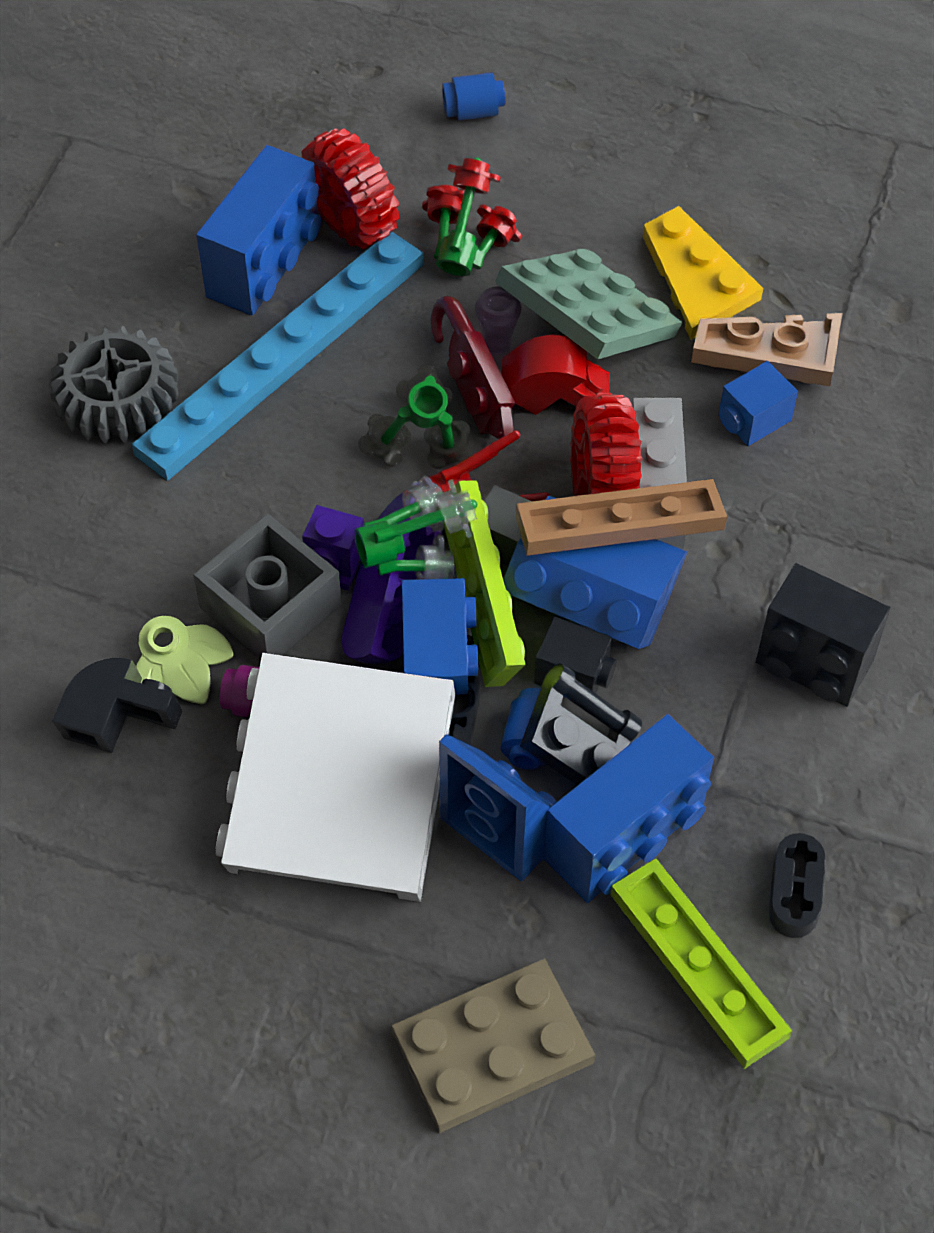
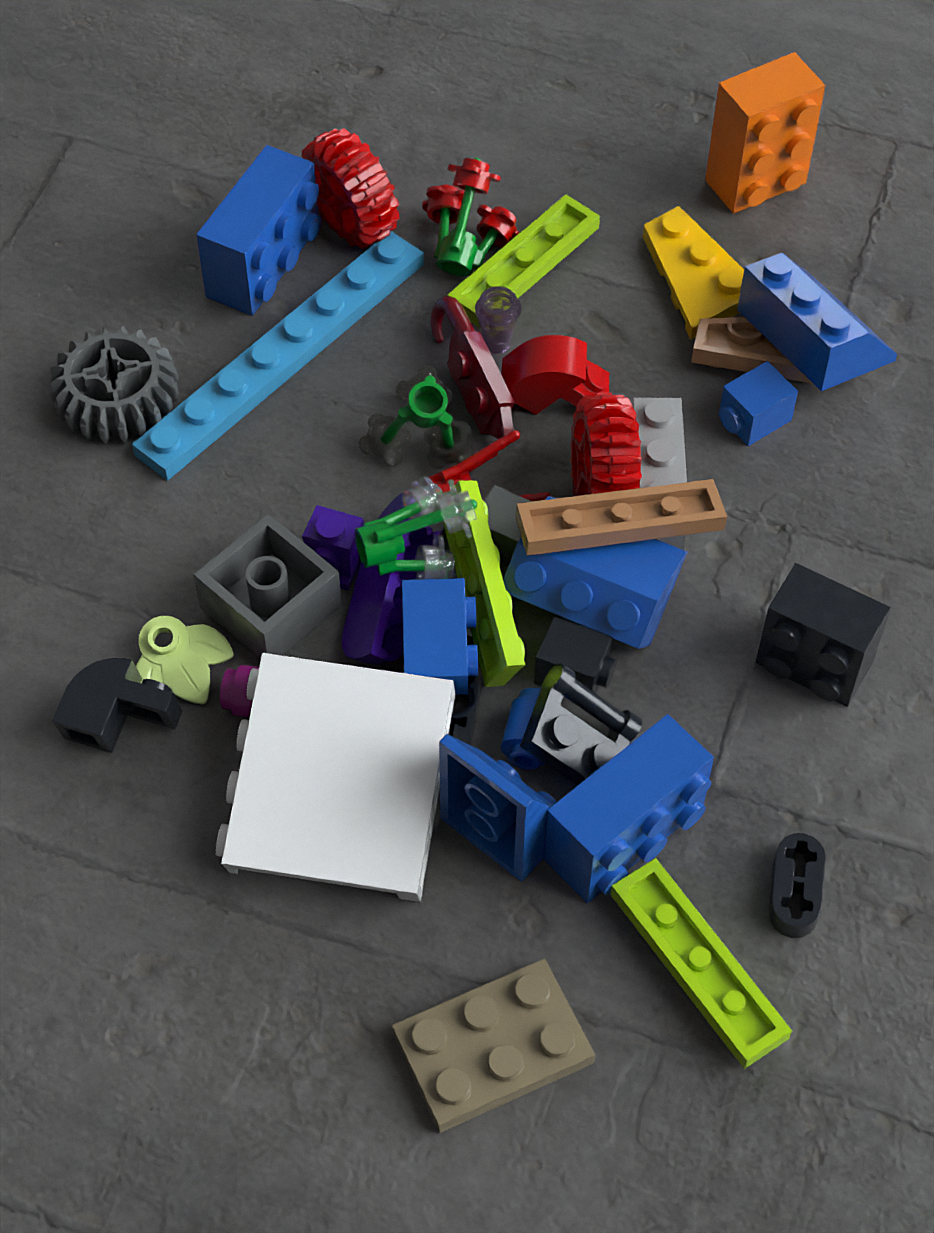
(473, 96): blue brick -> none
(530, 253): none -> lime plate
(589, 302): sand green plate -> none
(764, 132): none -> orange brick
(809, 323): none -> blue slope

